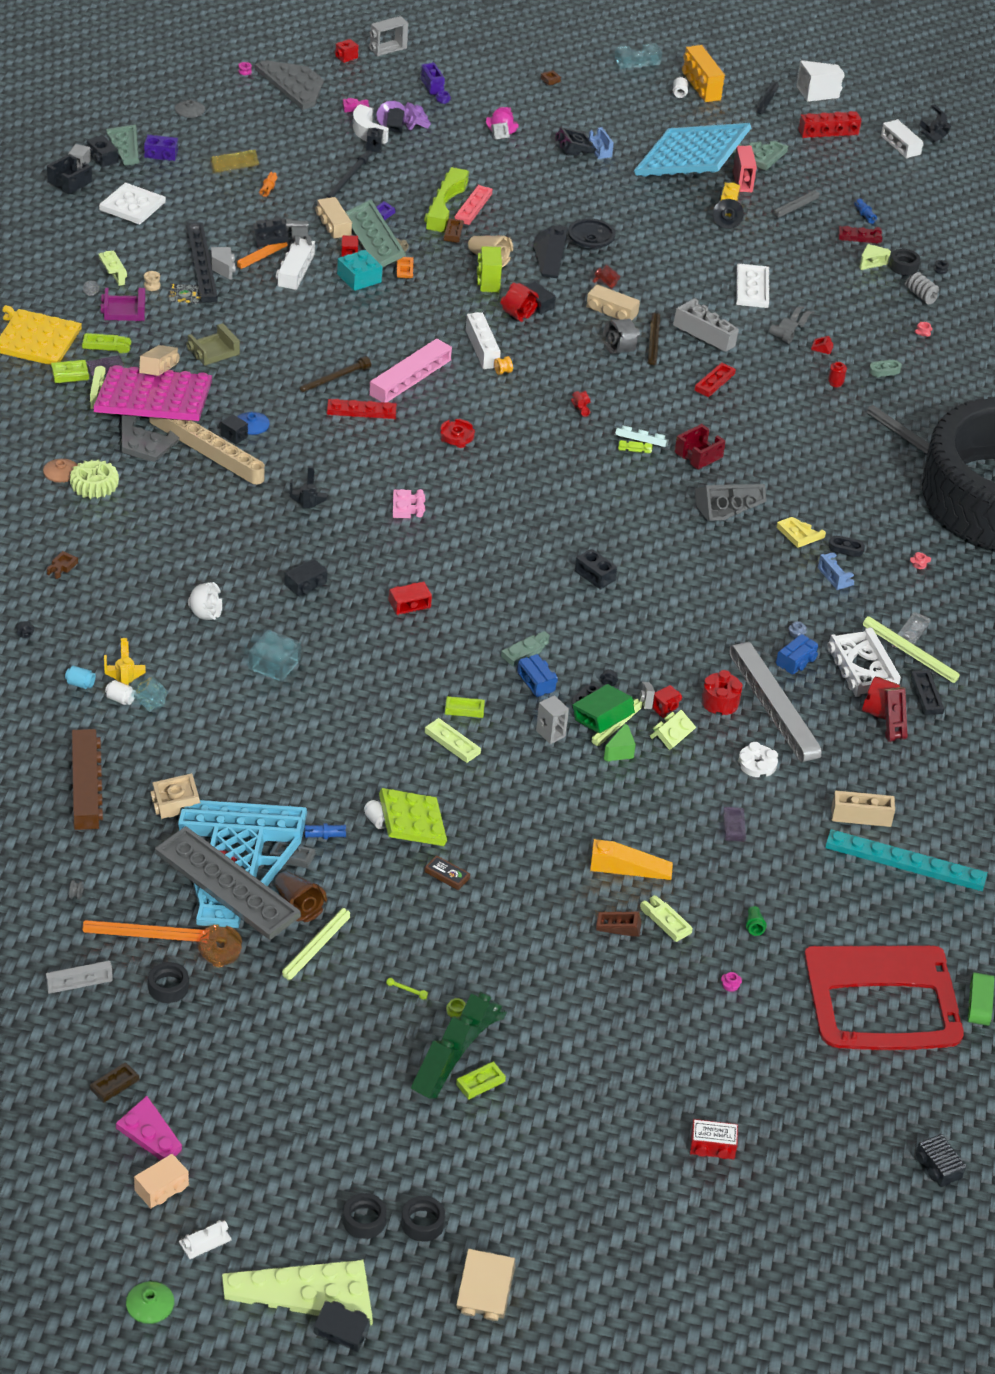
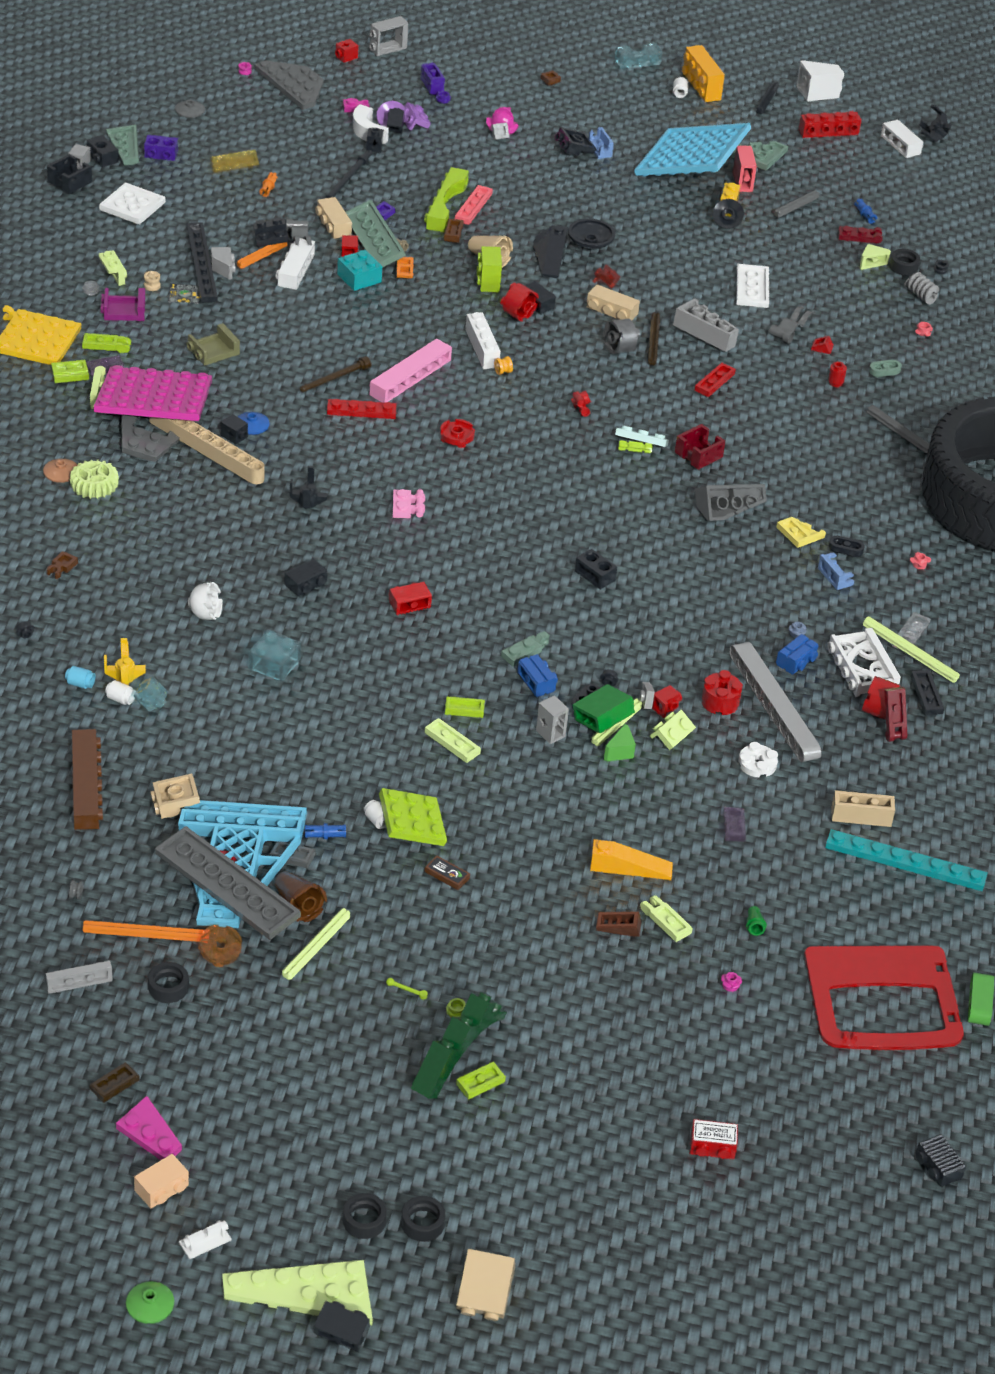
(158, 360): tan brick -> none

